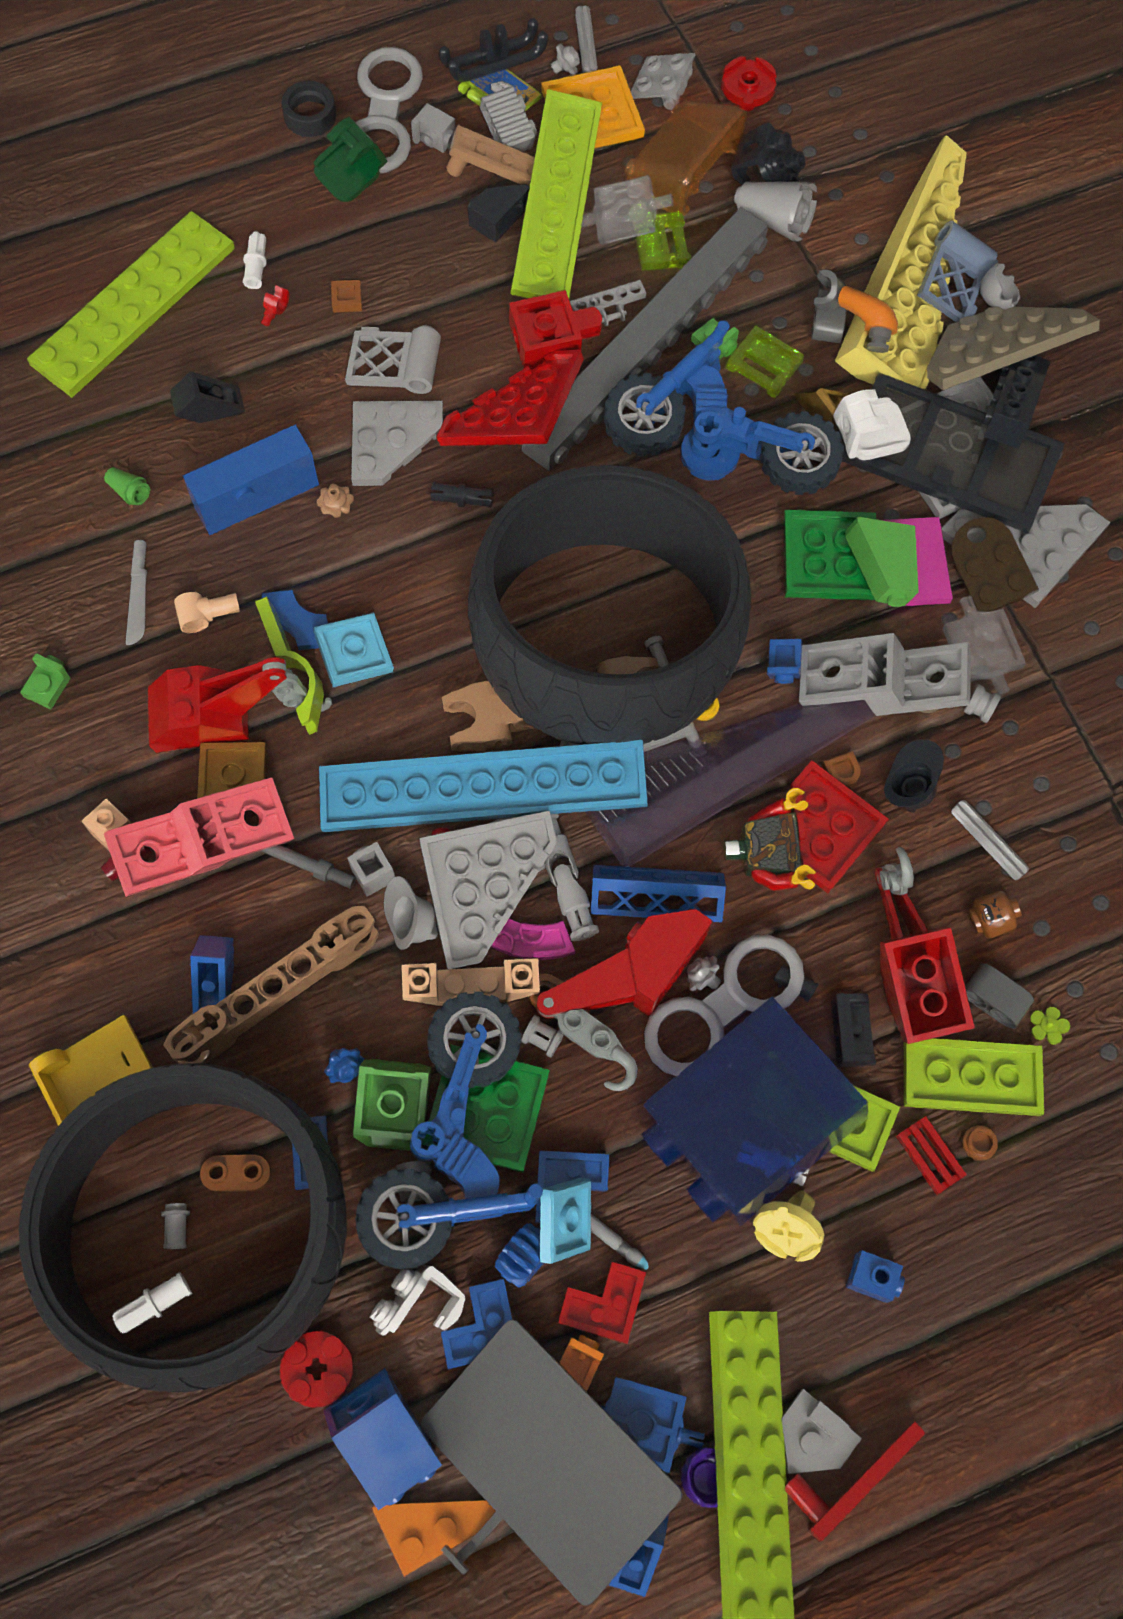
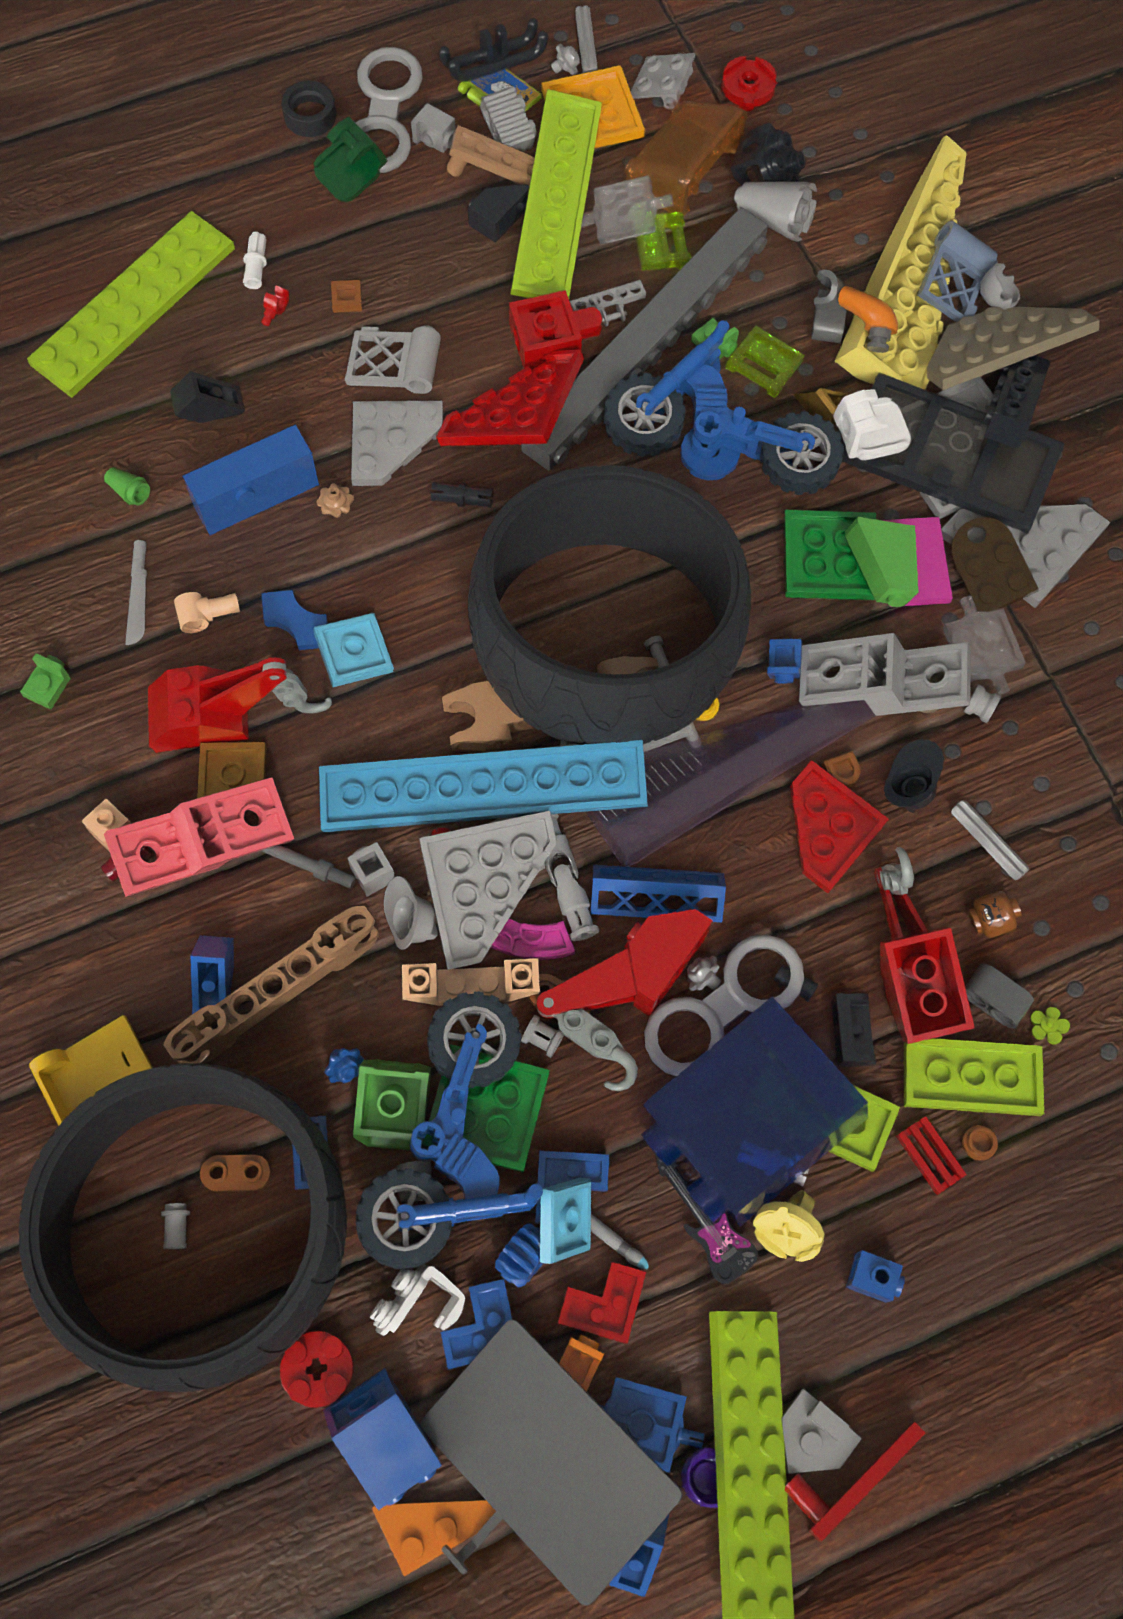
(151, 1303): white axle -> none
(310, 708): lime piece -> none
(727, 1250): none -> piece
(772, 846): torso -> none

